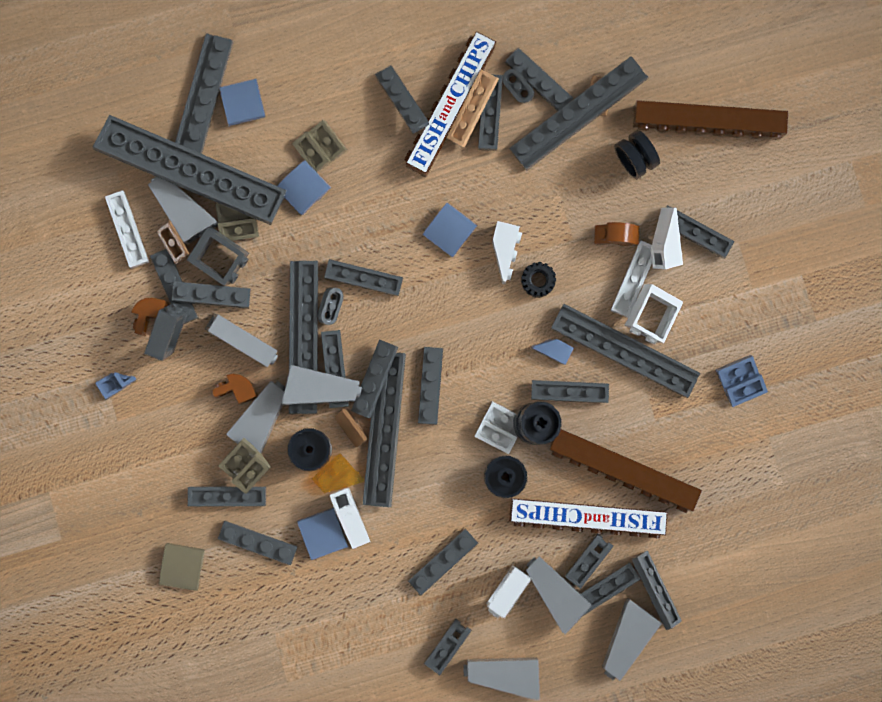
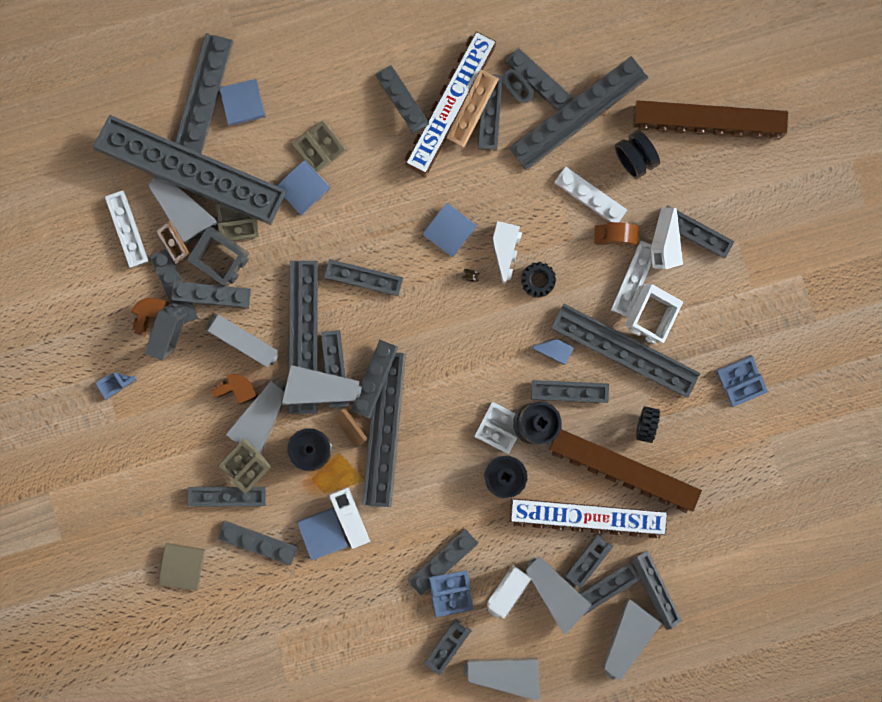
(330, 306): dark grey plate -> none
(430, 385): dark grey plate -> none
(451, 593): none -> sand blue slope
(471, 275): none -> dark brown bush
(590, 196): none -> white plate
(648, 424): none -> black tyre

